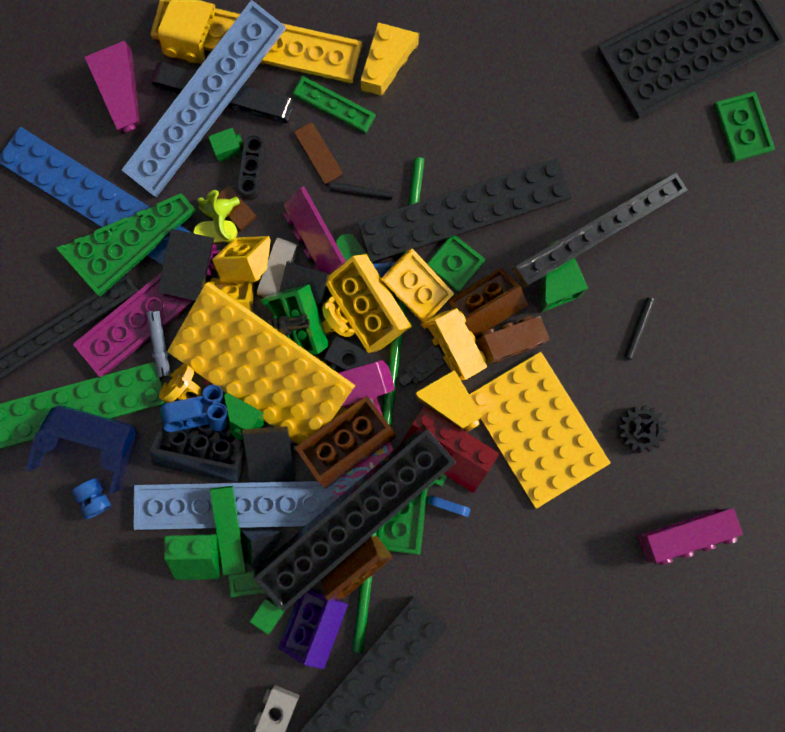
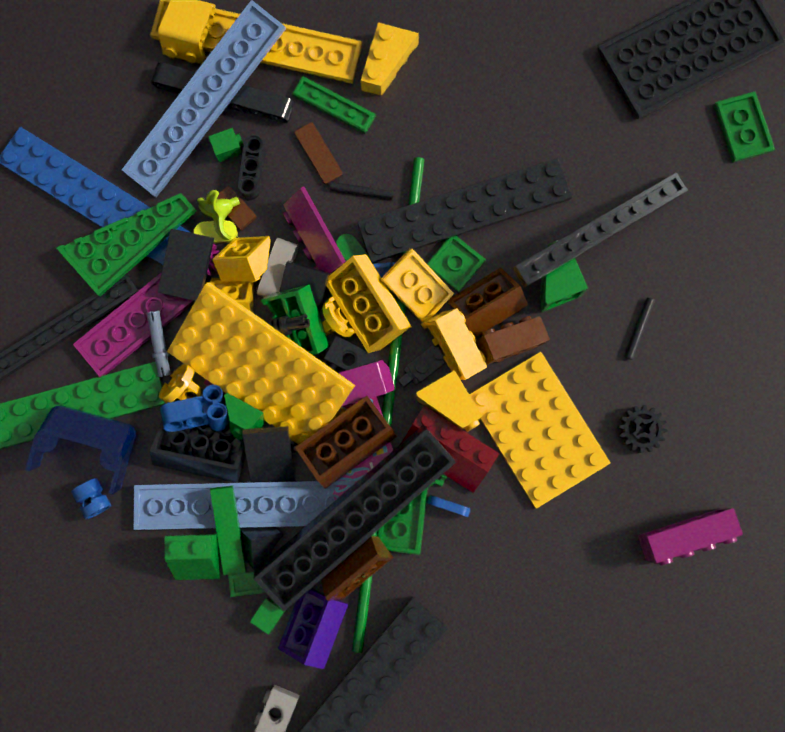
(116, 81): magenta slope -> none

